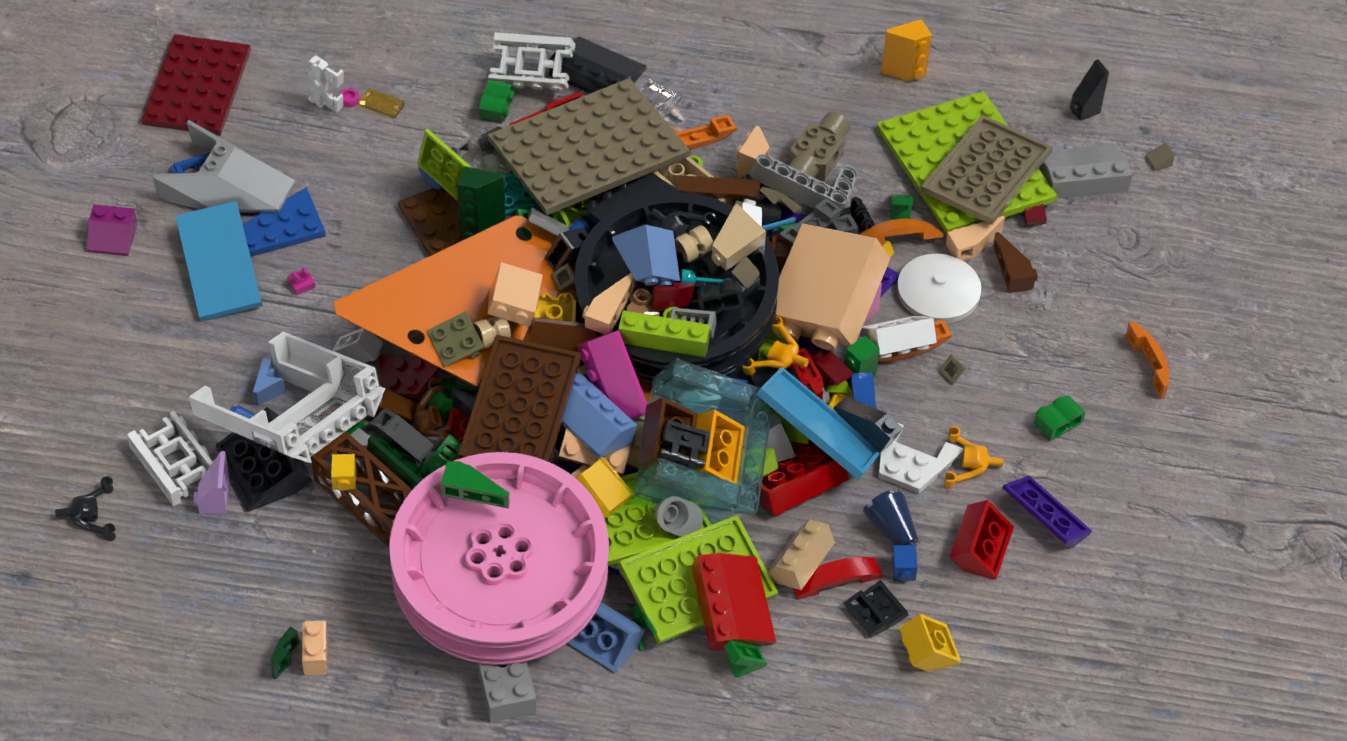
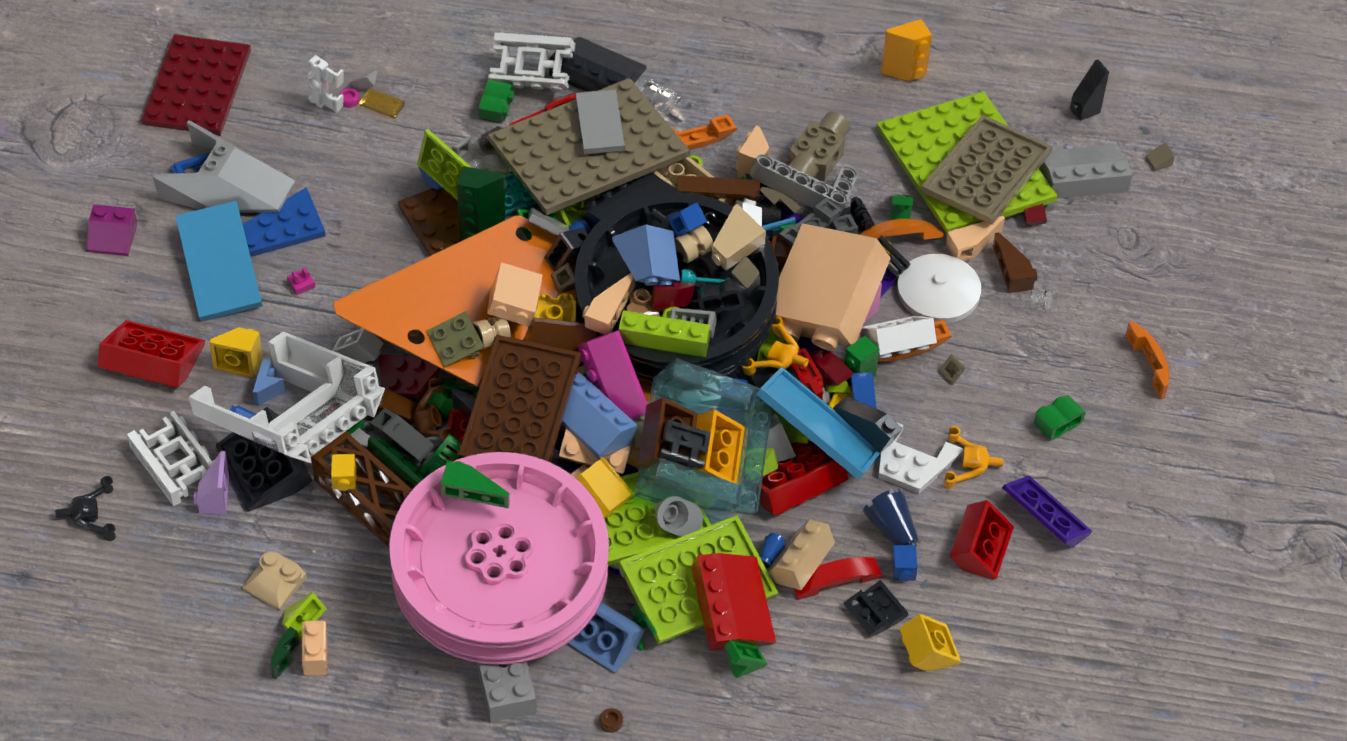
(149, 353): none -> red slope
(237, 352): none -> yellow slope
(275, 580): none -> tan slope
(305, 609): none -> lime slope
(364, 81): none -> light grey slope
(600, 121): none -> light grey tile
(611, 720): none -> reddish brown tile
(687, 219): none -> blue brick
(771, 548): none -> blue cone
(896, 259): none -> black tile

